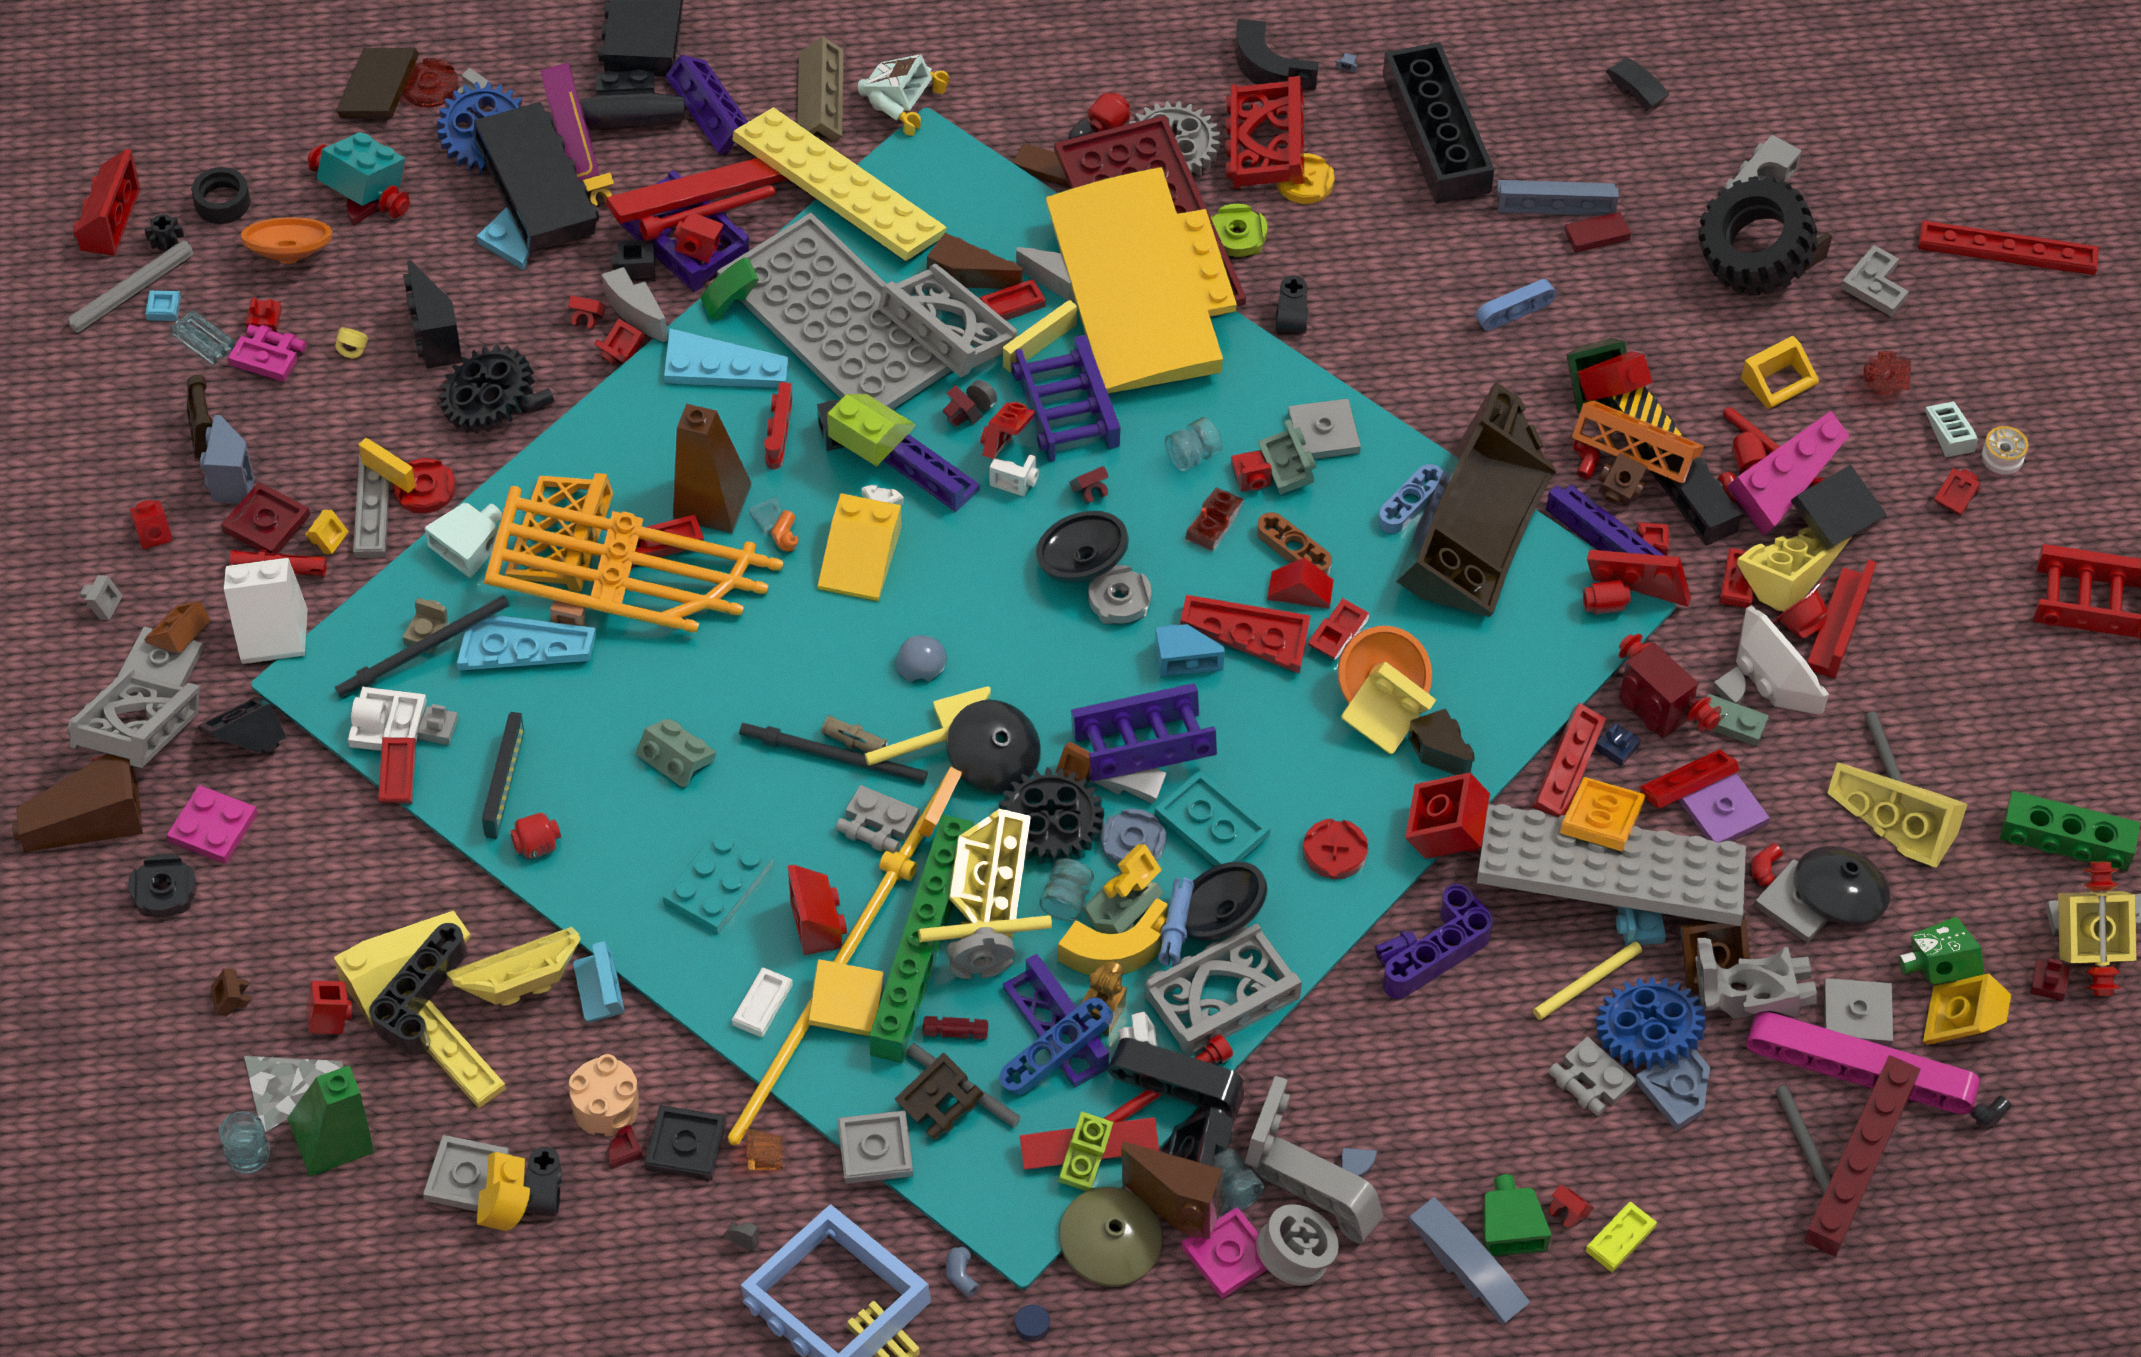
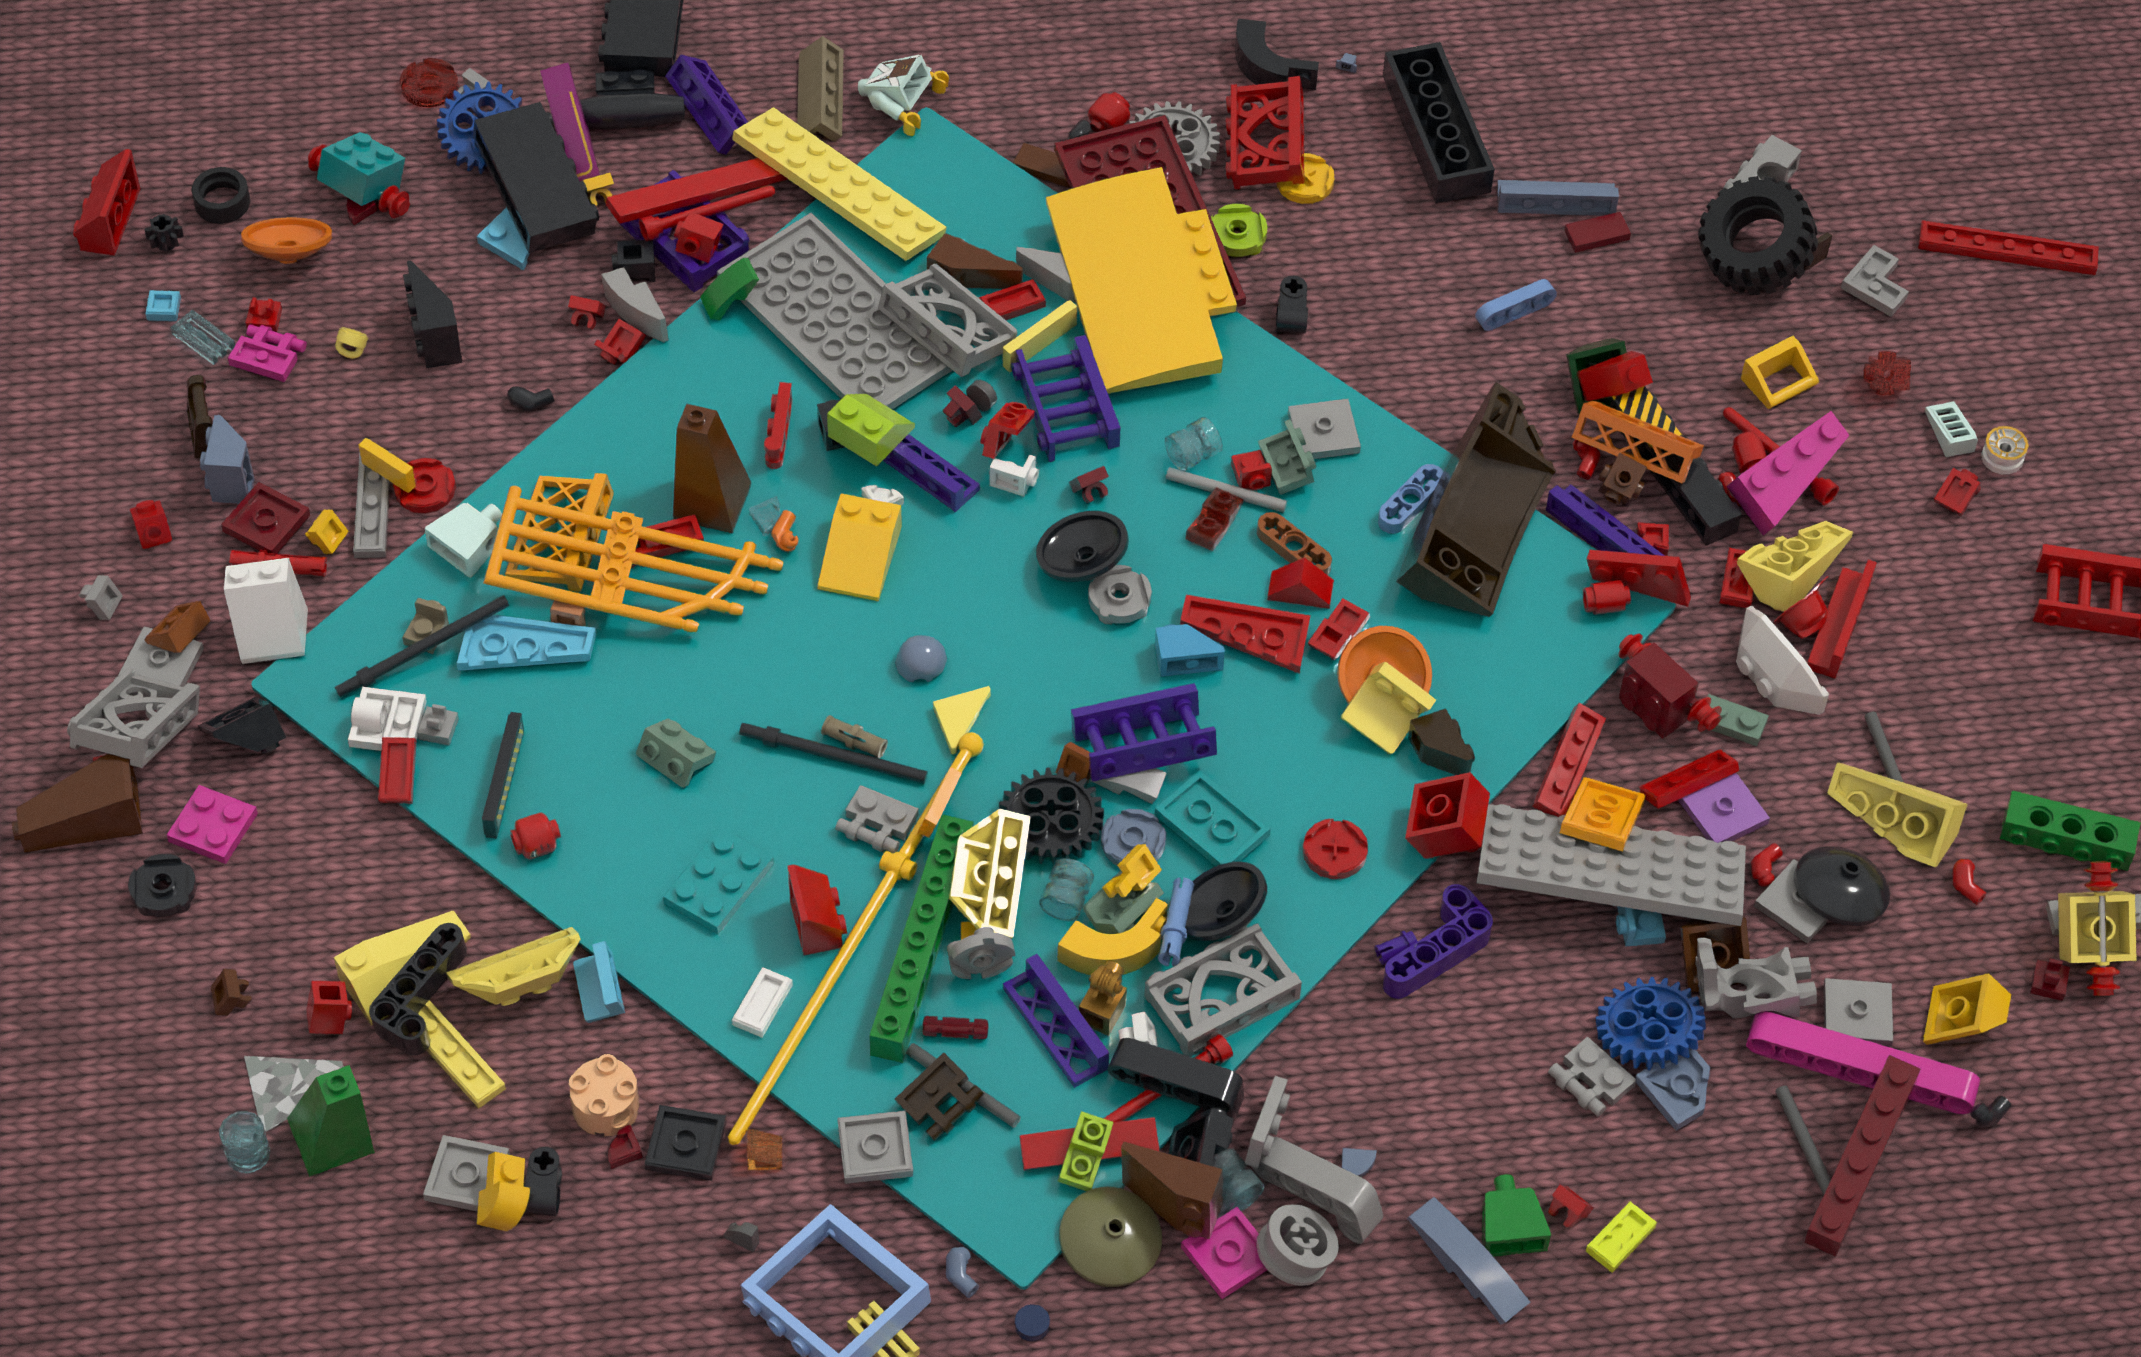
(130, 286): light grey axle -> none
(377, 82): dark brown tile -> none
(486, 389): black gear -> none
(719, 363): medium azure wing -> none
(845, 997): yellow tile -> none
(906, 746): light yellow bar -> none
(978, 754): black dish -> none
(1001, 926): light yellow bar -> none
(1053, 1041): blue beam -> none
(1210, 484): none -> light grey bar
(1587, 980): light yellow bar -> none
(1617, 744): dark blue tile -> none
(1642, 84): black slope -> none
(1731, 686): light grey tile -> none
(1838, 507): black tile -> none
(1943, 953): green torso -> none
(1963, 881): none -> red arm

